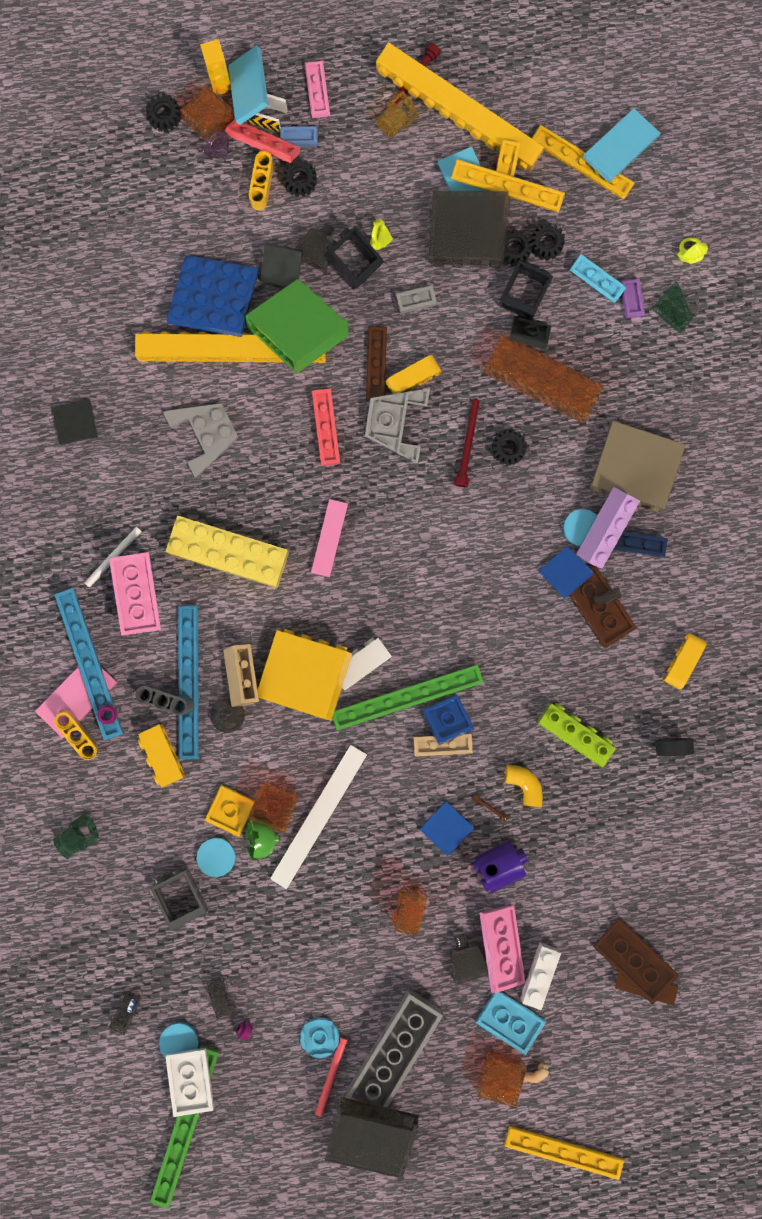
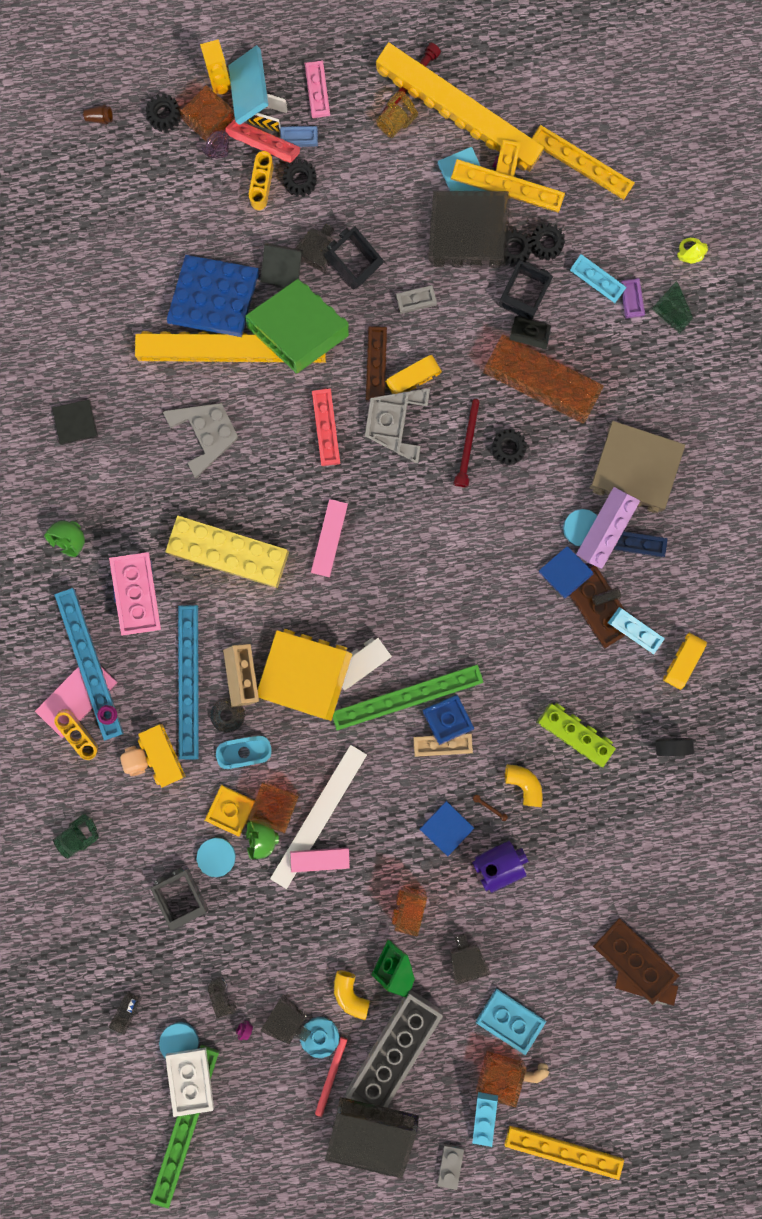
(66, 536): none -> bright green cylinder
(100, 114): none -> reddish brown cone
(116, 553): white bar -> none
(134, 761): none -> light nougat head
(156, 696): dark grey beam -> none
(229, 758): none -> medium azure piece
(286, 1022): none -> clear smoke torso
(319, 859): none -> bright pink tile
(347, 998): none -> yellow cylinder
(380, 235): neon yellow piece -> none
(394, 970): none -> green slope
(450, 1166): none -> light grey plate
(485, 1119): none -> medium azure plate
(502, 948): bright pink tile -> none
(540, 976): white brick -> none
(621, 145): medium azure tile -> none
(636, 630): none -> medium azure plate

